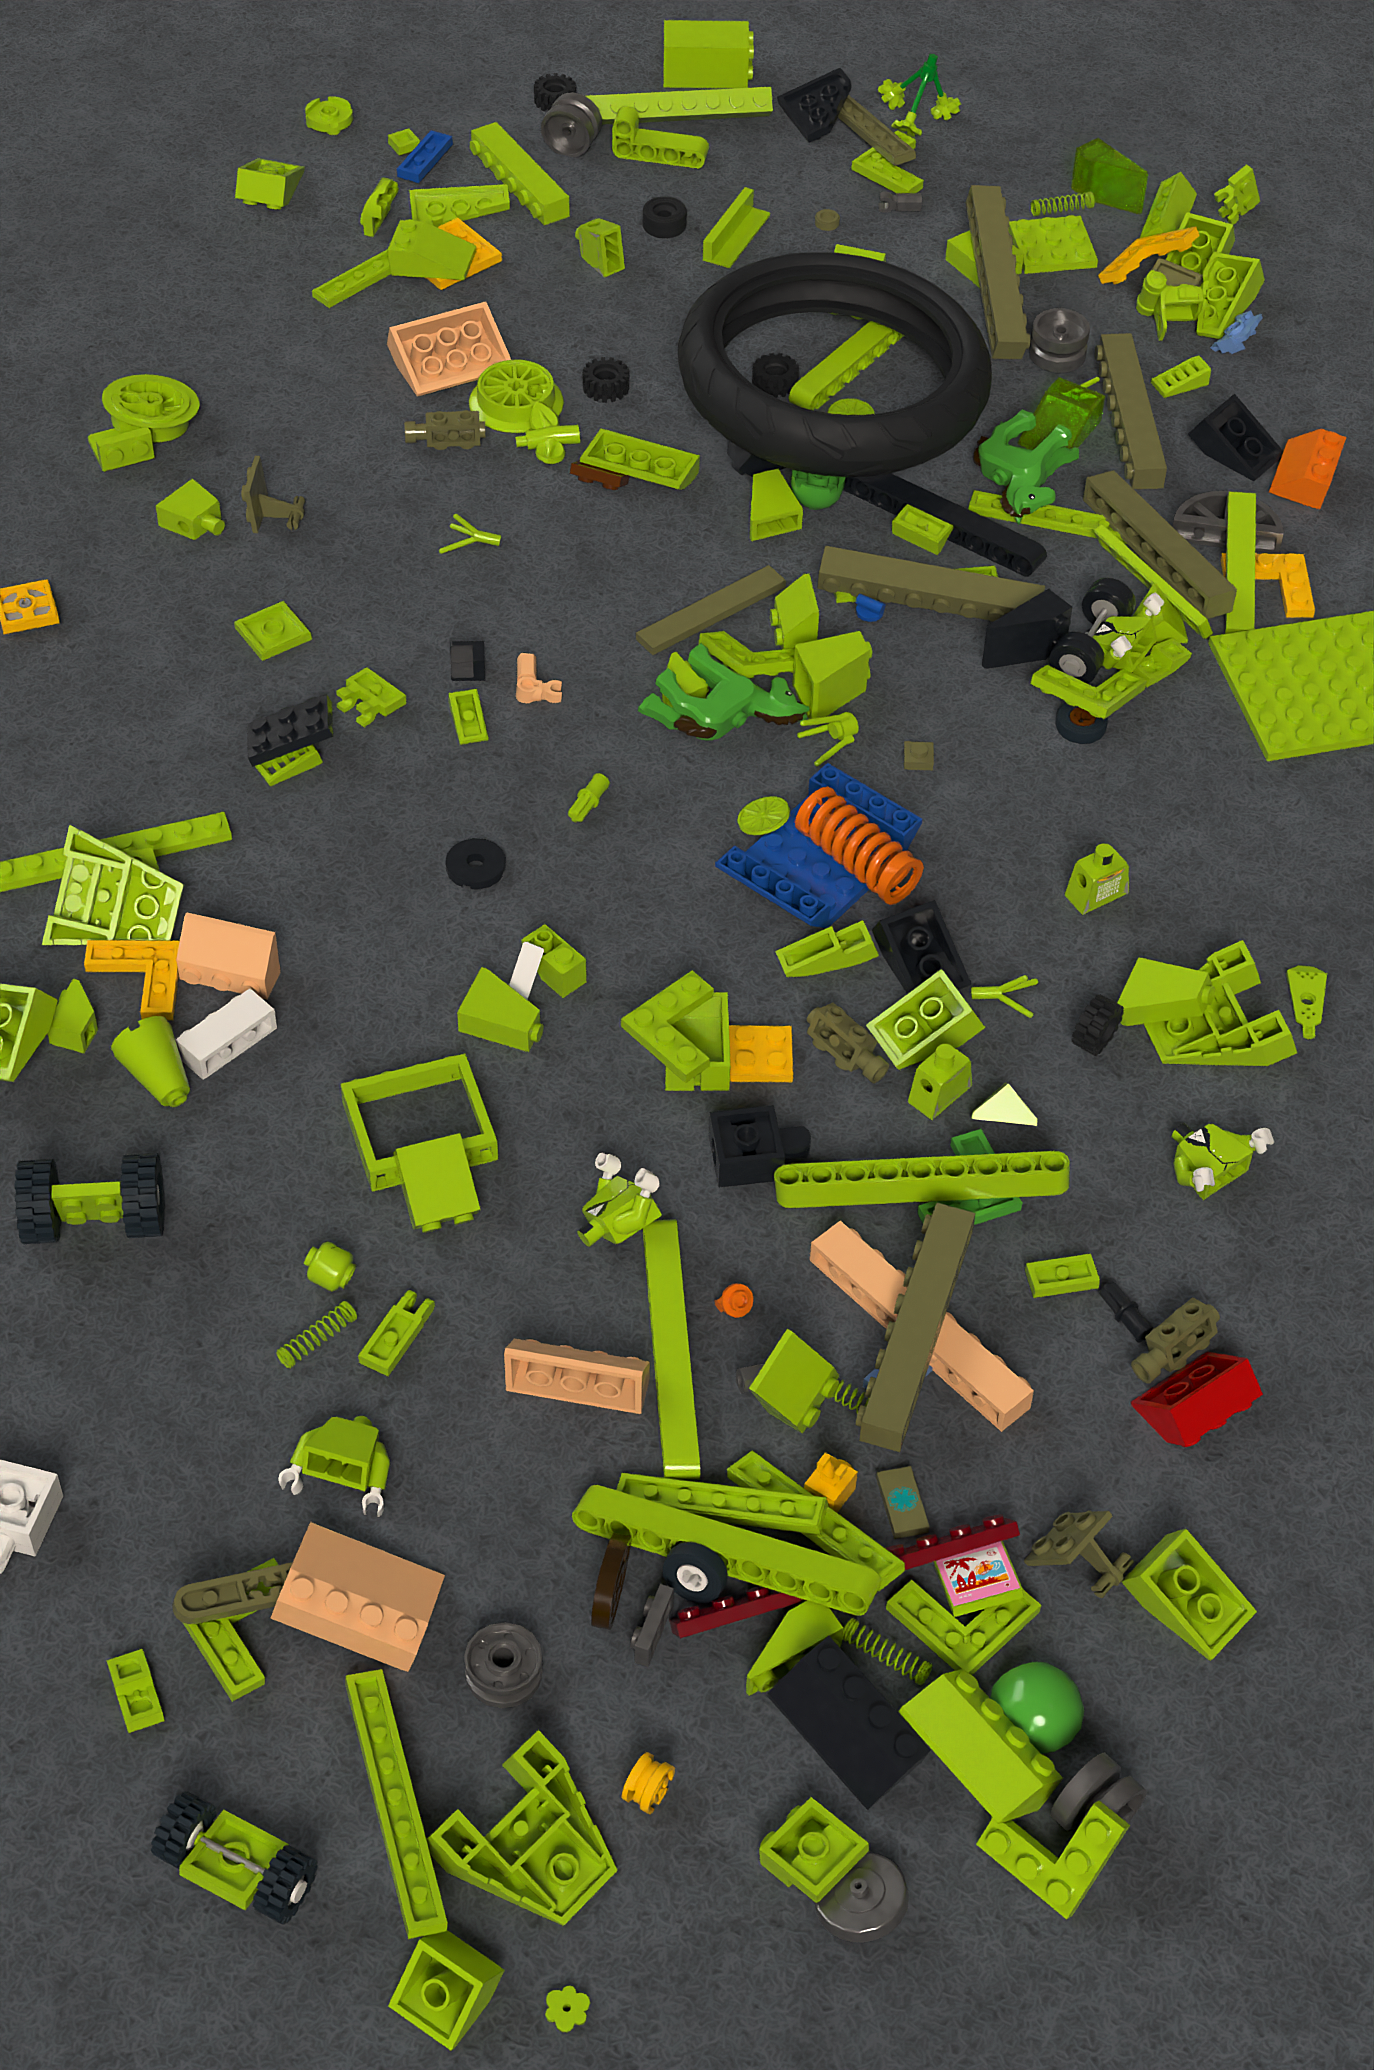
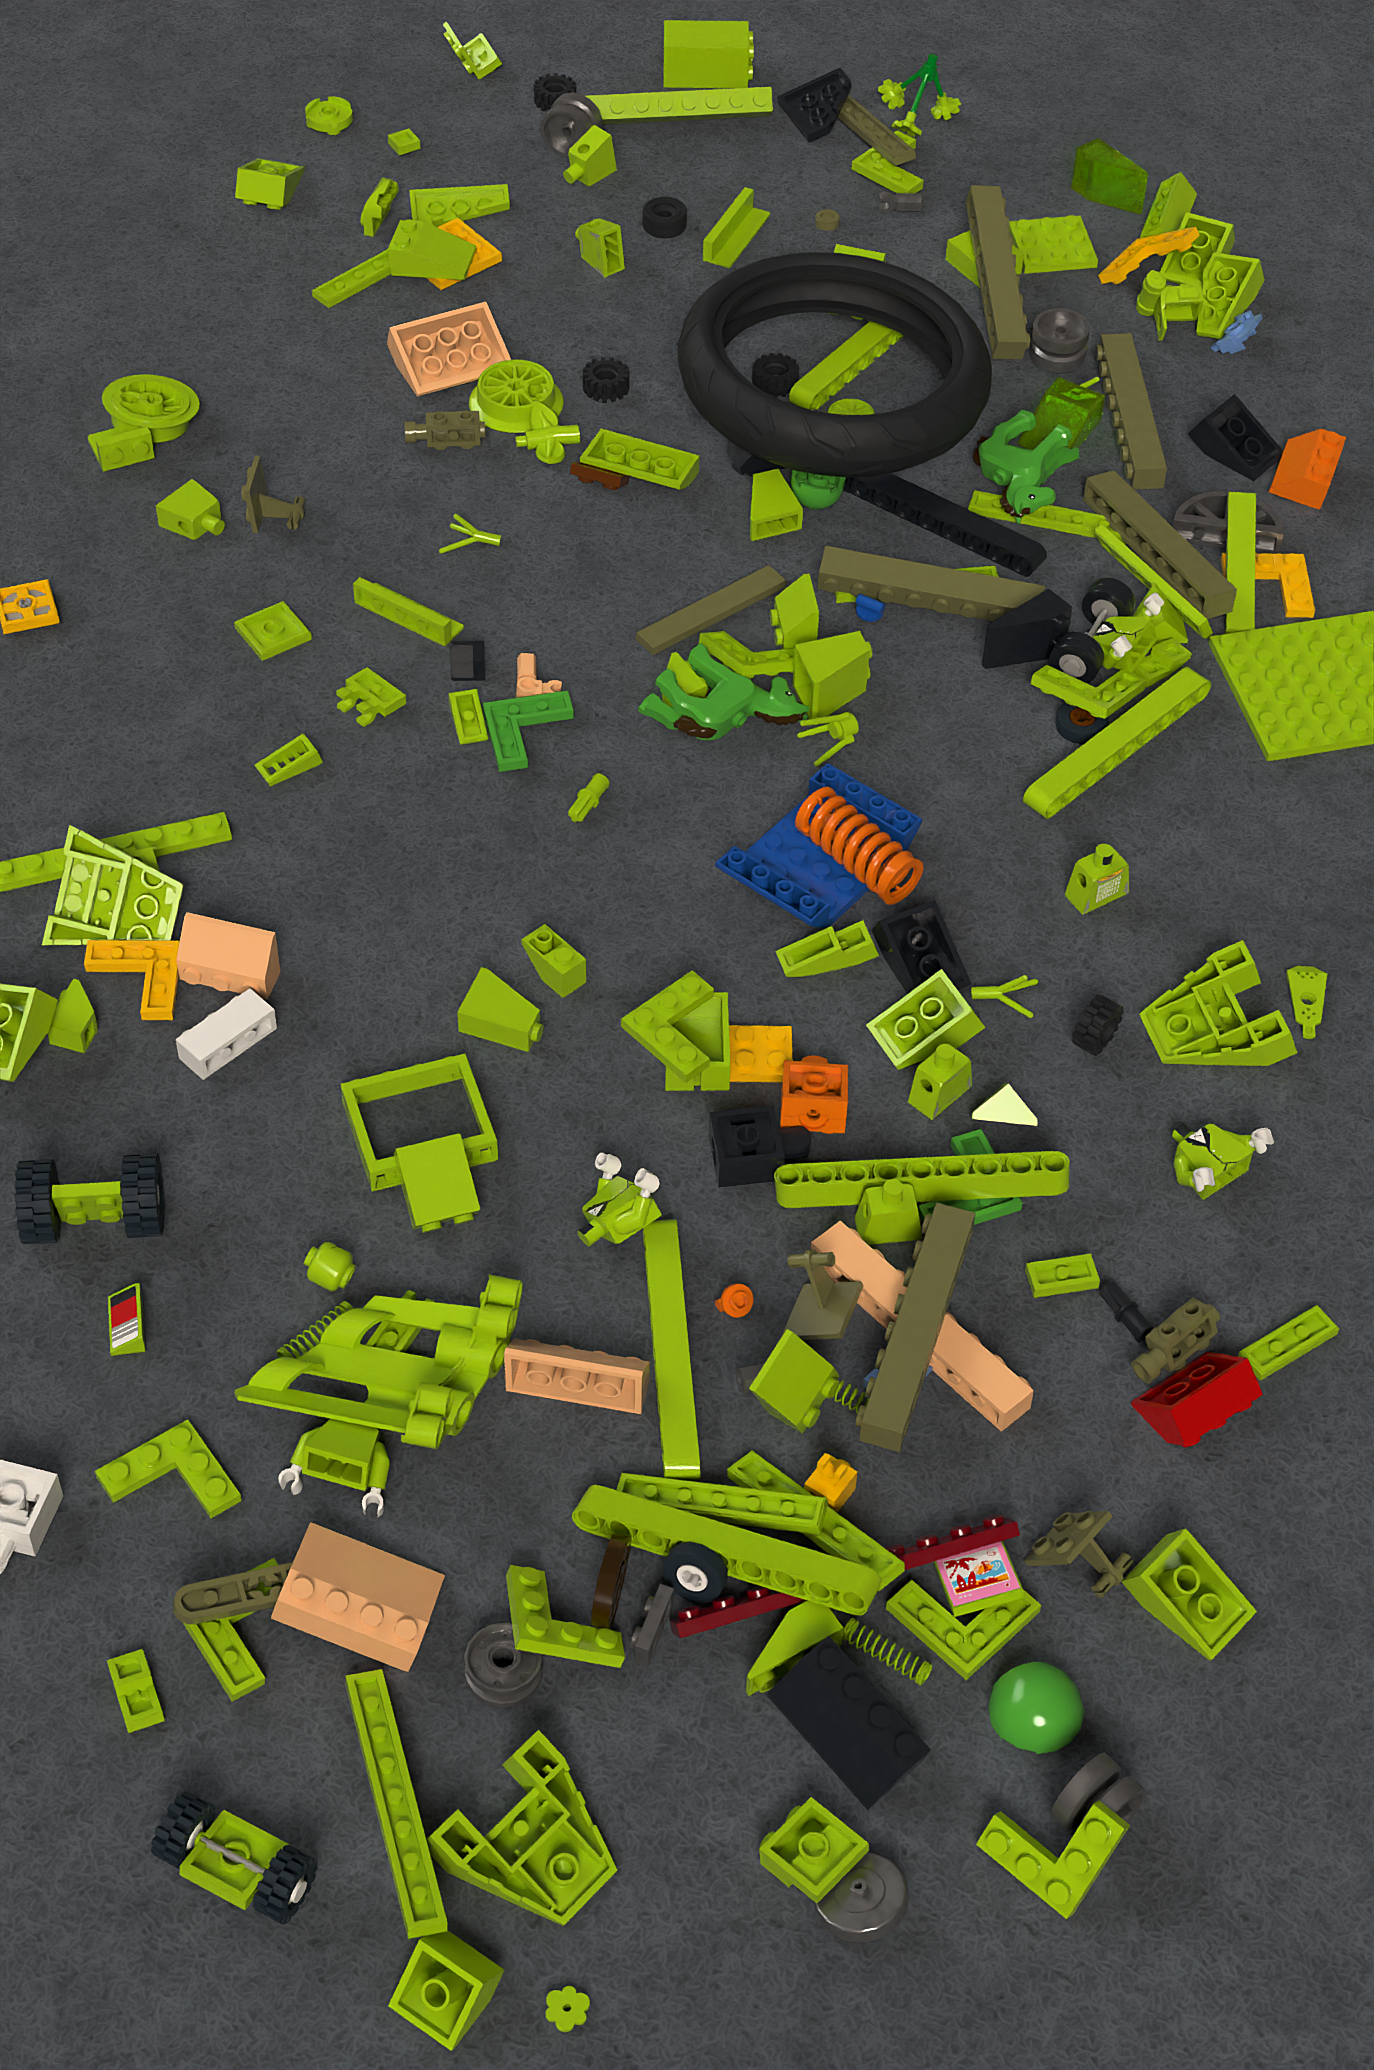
(126, 1321): none -> slope
(154, 1059): lime cone -> none
(178, 1449): none -> lime plate
(289, 730): black plate -> none
(405, 612): none -> lime panel
(405, 1390): none -> lime panel
(424, 156): blue plate -> none
(475, 850): black tile -> none
(477, 53): none -> lime bracket
(506, 717): none -> bright green plate
(521, 173): lime brick -> none
(526, 969): white sticker -> none
(540, 1634): none -> lime plate
(591, 157): none -> lime torso
(634, 143): lime beam -> none
(648, 1782): yellow wheel -> none
(763, 815): lime wheel -> none
(814, 1095): none -> orange brick
(822, 1306): none -> olive plate
(846, 1041): olive brick -> none
(888, 1214): none -> lime torso
(902, 1502): olive tile -> none
(918, 755): olive plate -> none
(921, 529): lime slope -> none
(982, 1746): lime slope -> none
(1035, 203): lime piece -> none
(1116, 742): none -> lime beam
(1164, 993): lime slope -> none
(1177, 274): olive tile -> none
(1190, 373): lime slope -> none
(1240, 194): lime plate -> none
(1289, 1342): none -> lime tile

